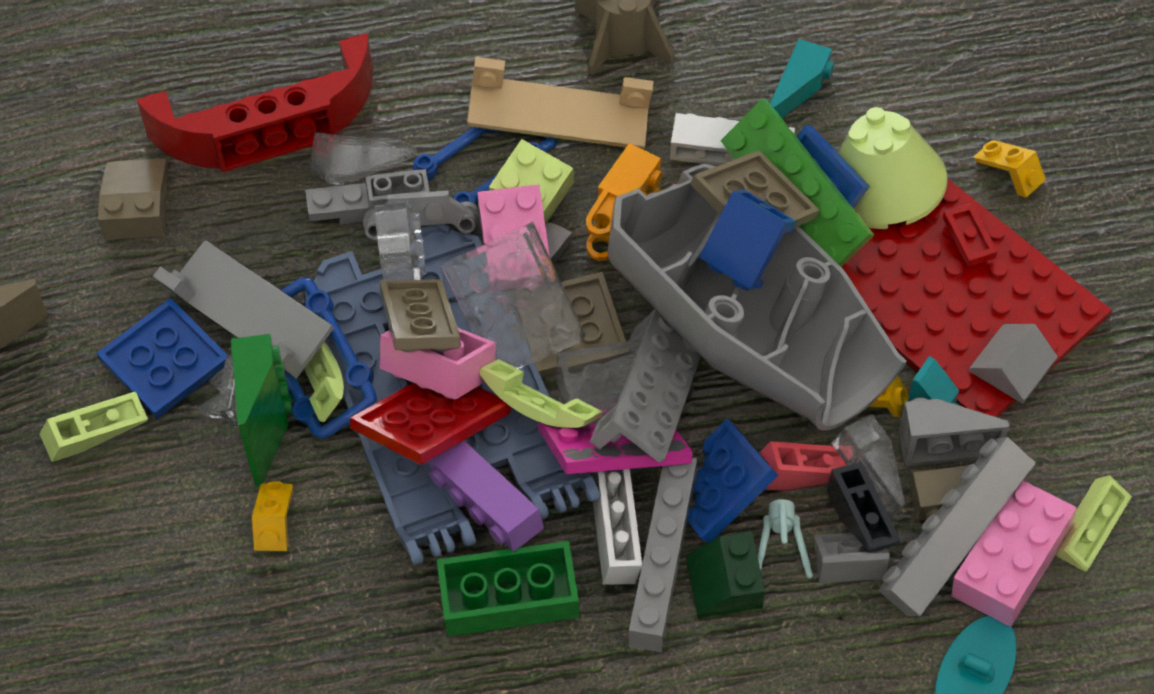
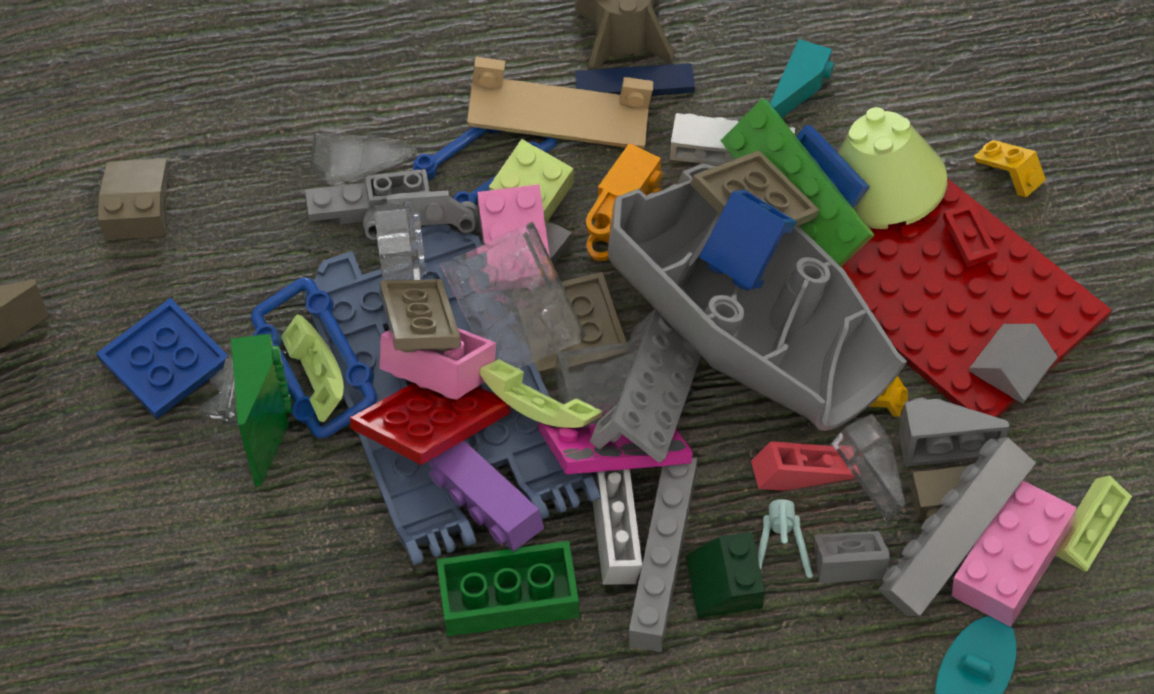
(91, 425): yellowish green slope -> none
(247, 305): light grey bracket -> none
(264, 123): red slope -> none
(270, 516): yellow bracket -> none
(665, 78): none -> dark blue tile
(728, 481): blue plate -> none
(861, 507): black slope -> none
(933, 383): teal slope -> none

